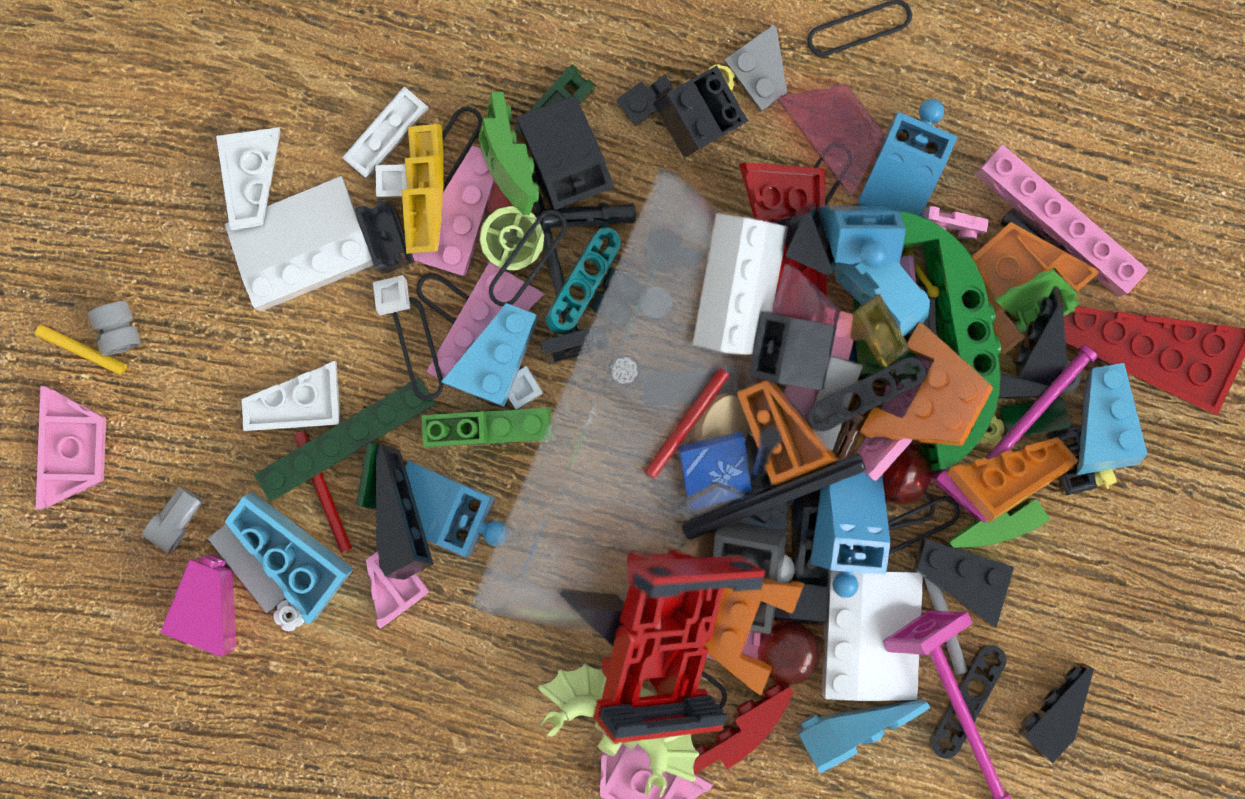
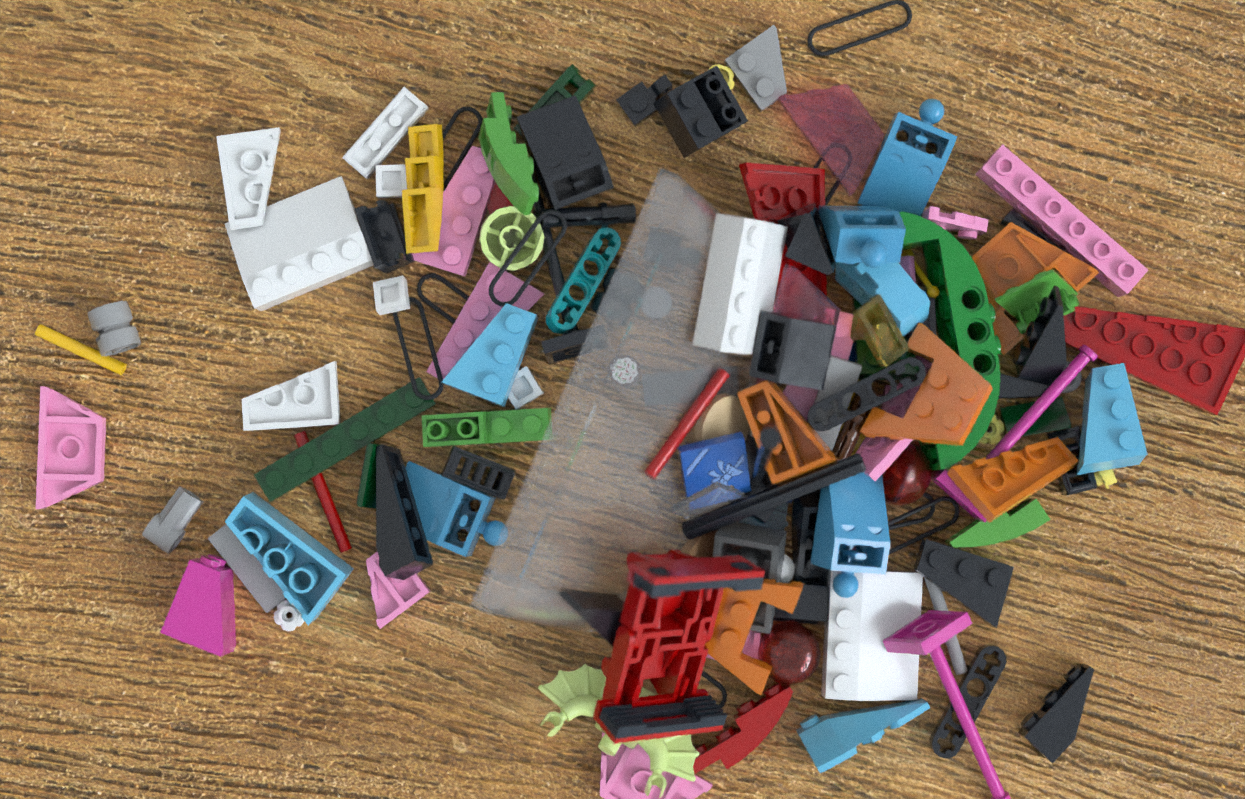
(503, 480): none -> black slope

